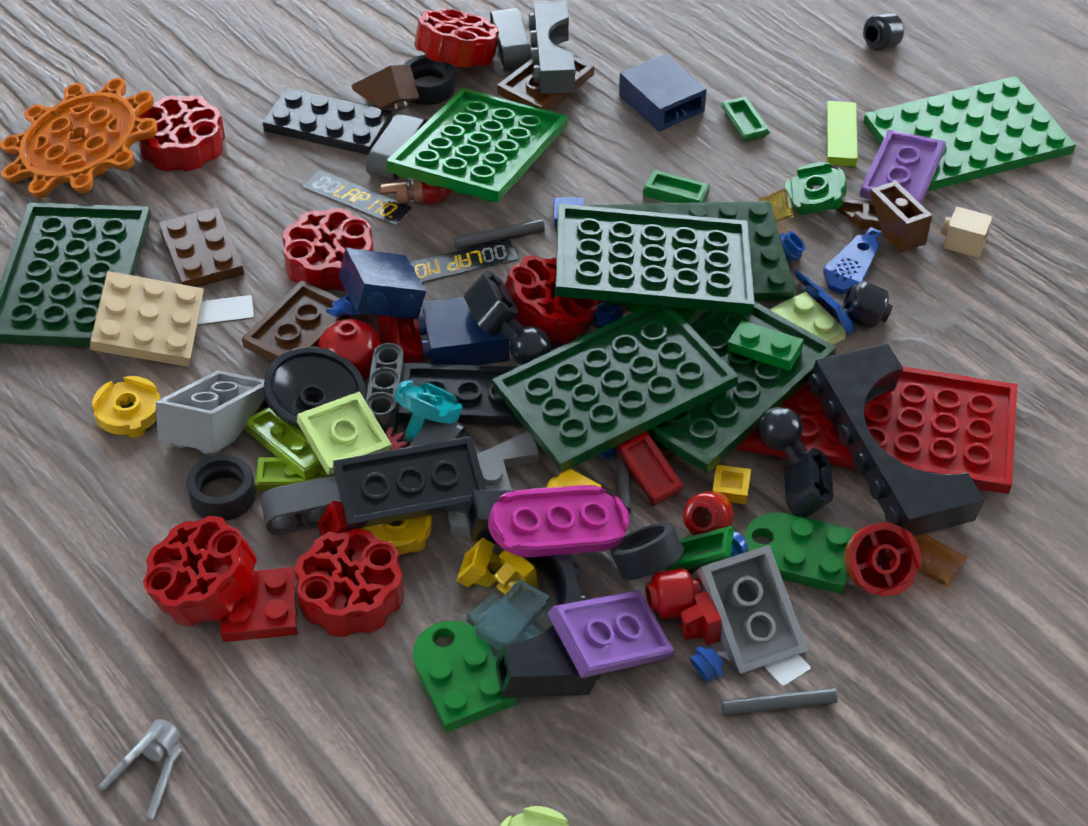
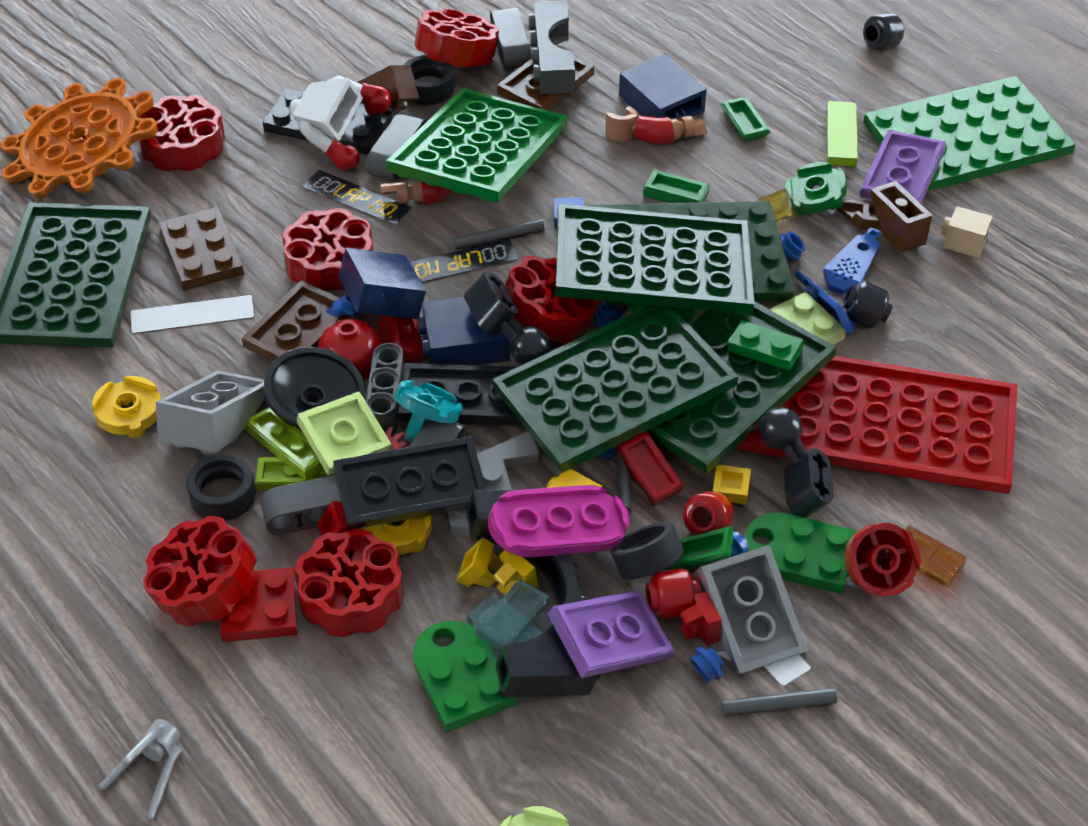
(147, 319): tan plate -> none
(327, 111): none -> white torso
(651, 129): none -> nougat piece
(907, 496): black arch -> none

